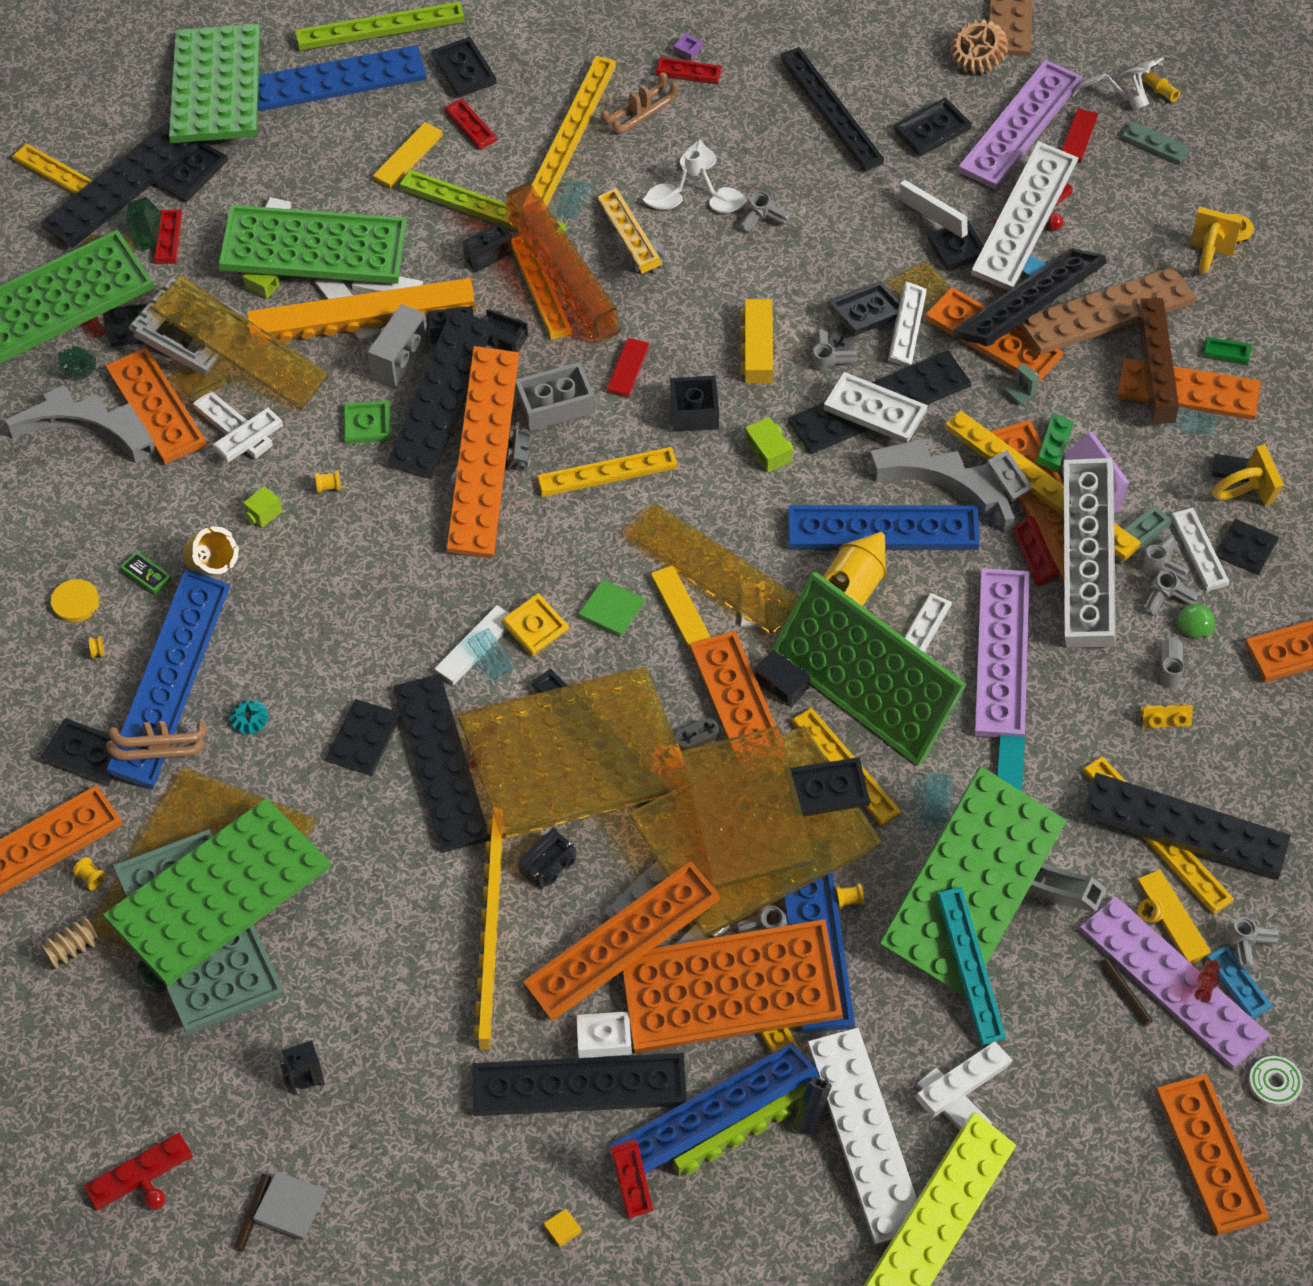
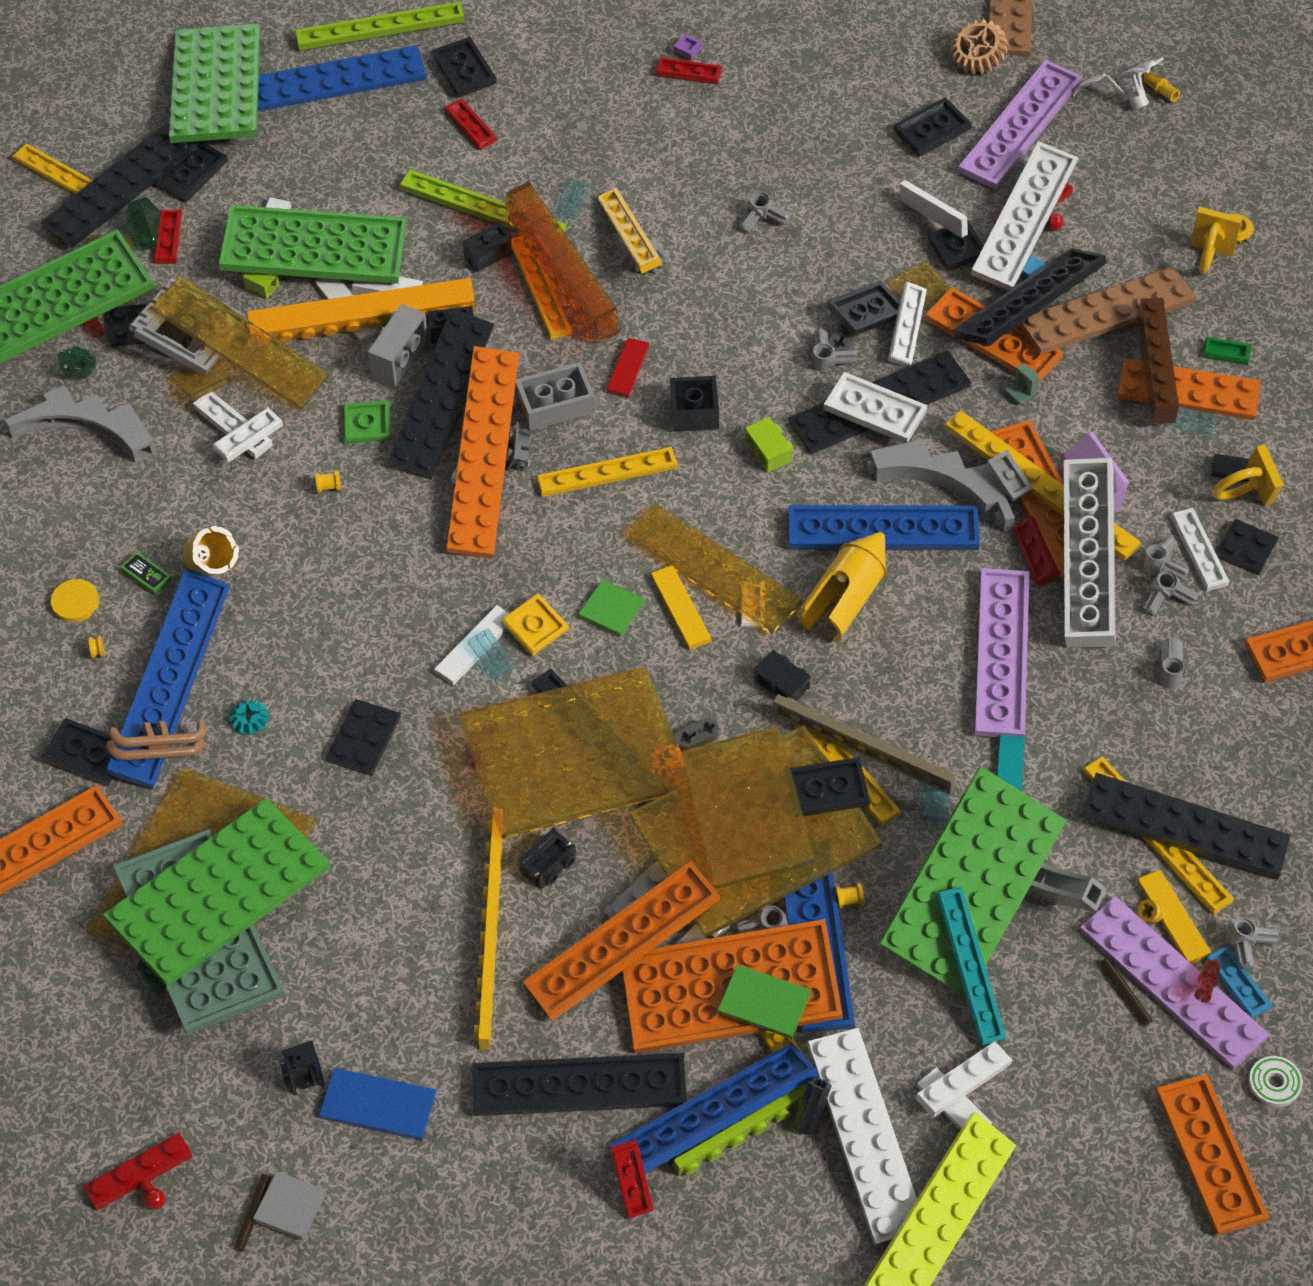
(70, 942): tan piece -> none
(89, 873): yellow bush -> none
(156, 405): orange plate -> none
(262, 507): lime brick -> none
(378, 1104): none -> blue tile
(407, 155): yellow tile -> none
(441, 763): black plate -> none
(508, 332): black hinge -> none
(562, 1227): yellow tile -> none
(573, 128): yellow plate -> none
(604, 1034): white plate -> none
(641, 105): medium nougat piece -> none
(695, 161): white plant -> none
(731, 685): orange plate -> none
(758, 341): yellow brick -> none
(764, 1001): none -> bright green tile
(832, 109): black plate -> none
(861, 743): none -> dark tan plate
(869, 668): bright green plate -> none
(928, 621): white tile -> none
(1054, 442): green plate -> none
(1080, 133): red tile -> none
(1147, 527): sand green plate -> none
(1156, 143): sand green plate -> none
(1167, 716): yellow hinge -> none
(1196, 621): bright green hair -> none

